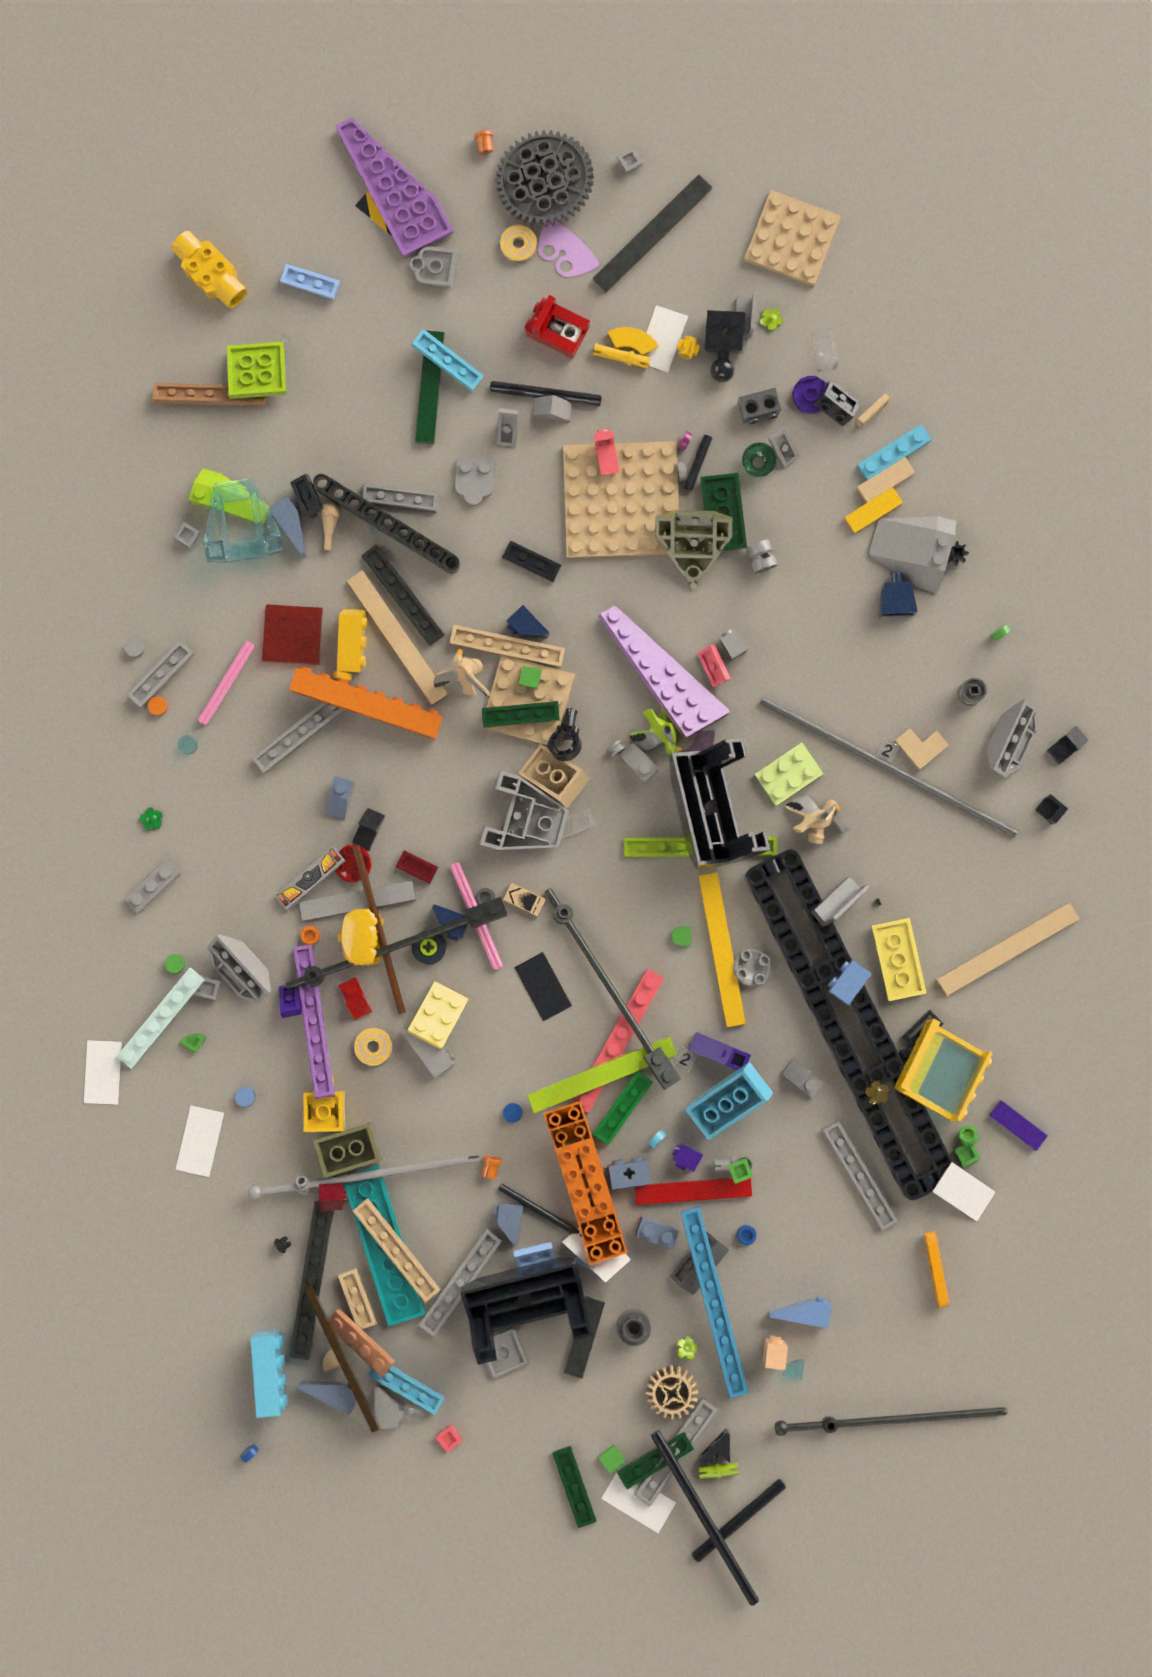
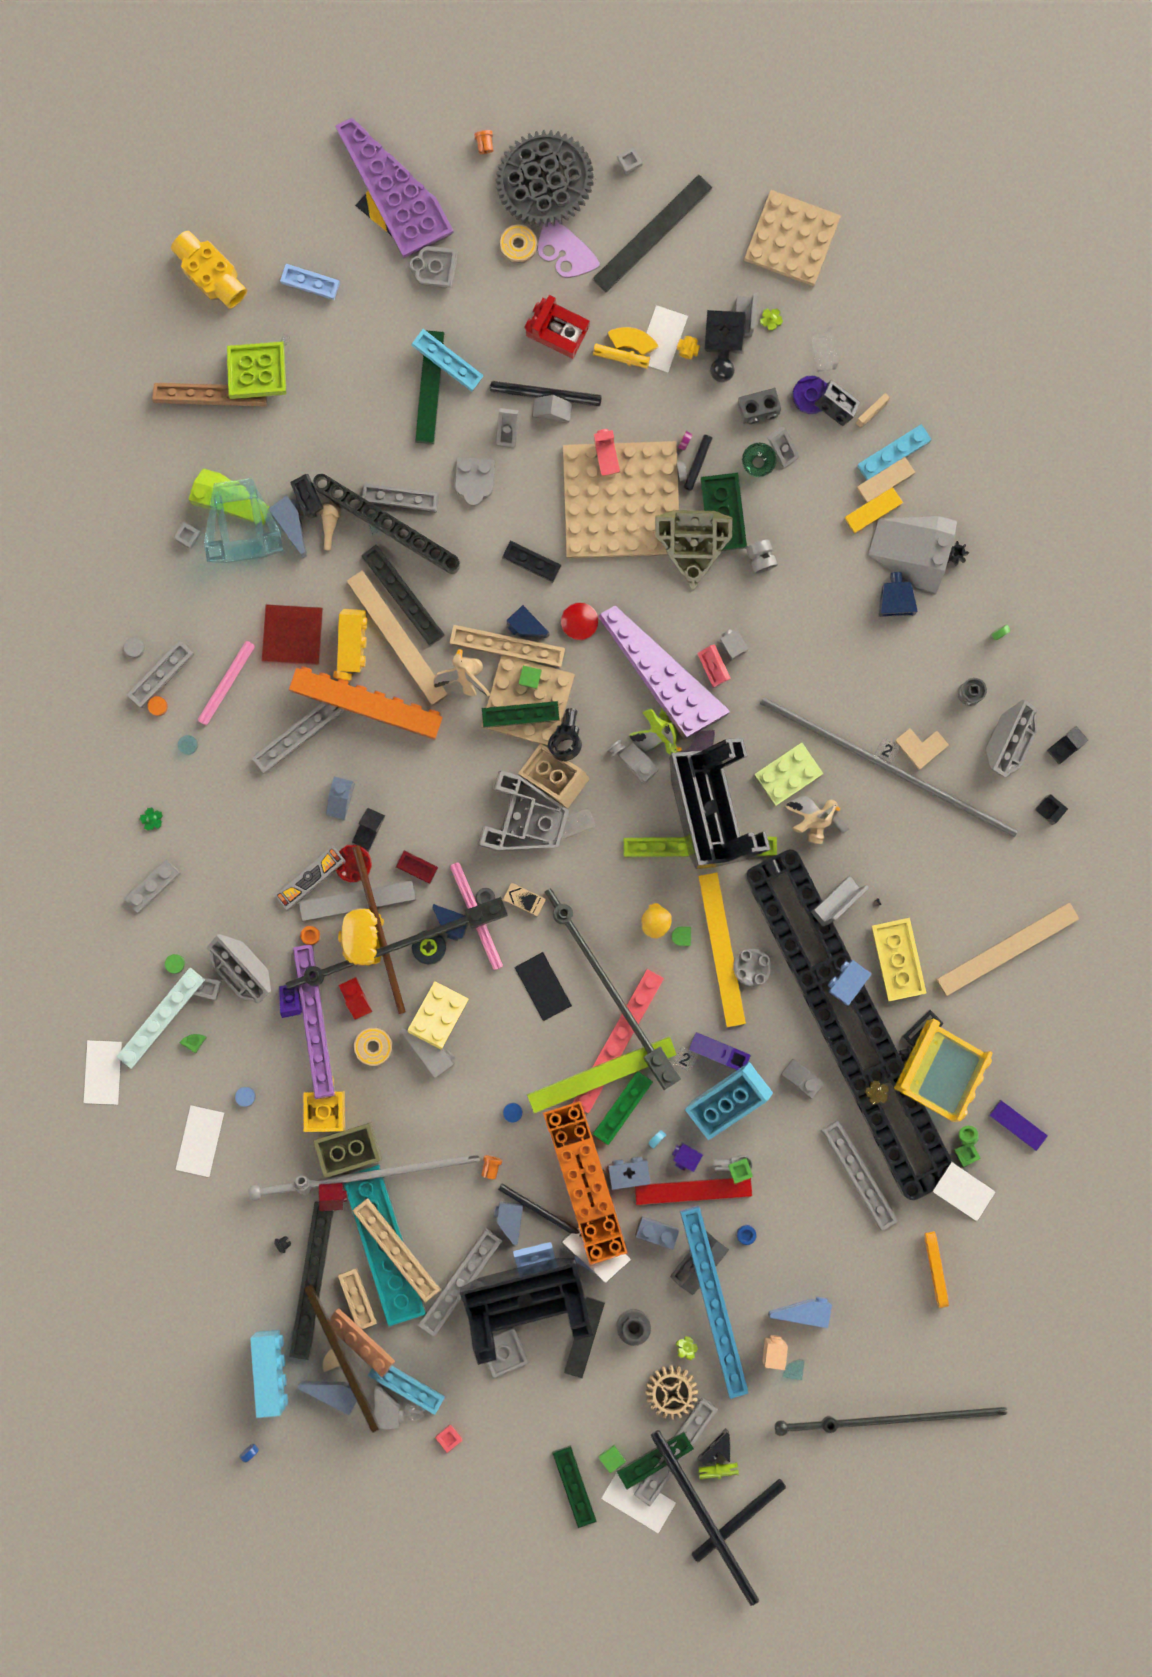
(579, 621): none -> red dish
(656, 921): none -> yellow hair

